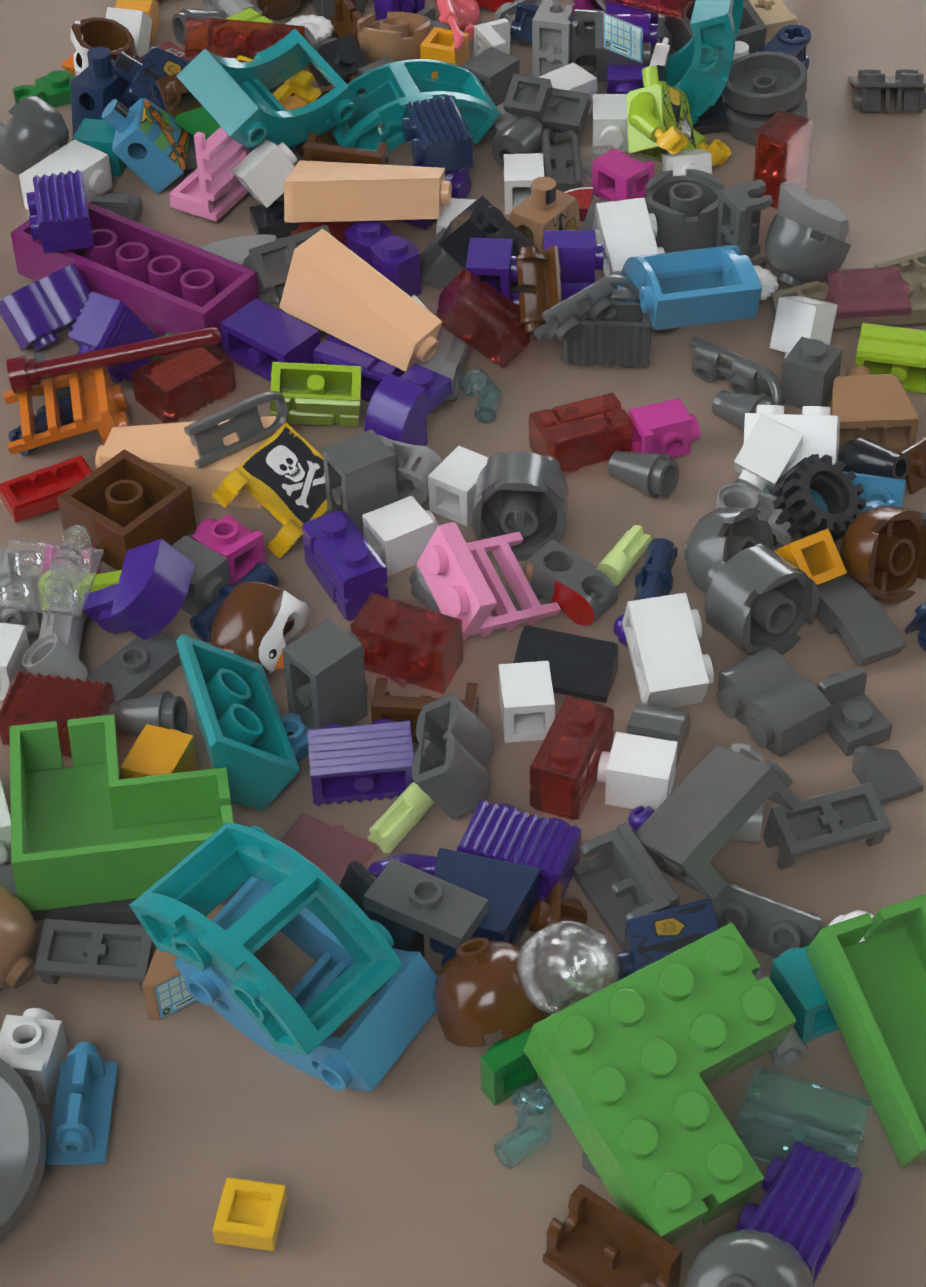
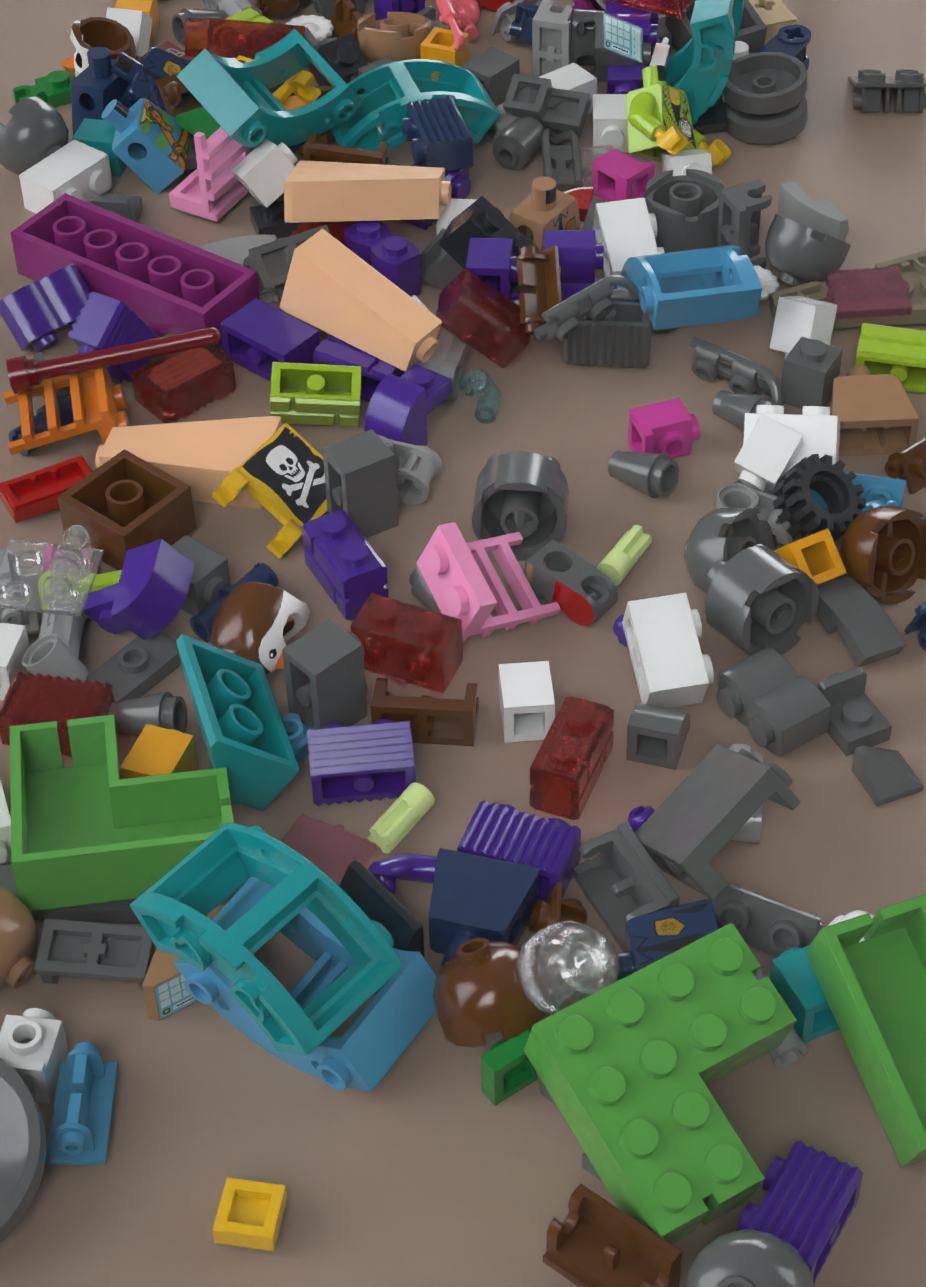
(60, 212): dark purple brick -> none
(232, 540): dark pink brick -> none
(243, 419): dark grey piece -> none
(399, 533): white brick -> none
(426, 904): dark grey plate -> none
(452, 756): dark grey brick -> none
(454, 485): white brick -> none
(492, 34): white bracket -> none
(518, 176): white brick -> none
(533, 1126): clear light blue arm -> none
(577, 663): black slope -> none
(581, 431): clear red brick -> none
(638, 771): white brick -> none
(655, 576): dark blue pin -> none
(782, 152): clear red brick -> none
(791, 1110): clear light blue hinge -> none
(826, 823): dark grey hinge -> none
(870, 458): black cone -> none

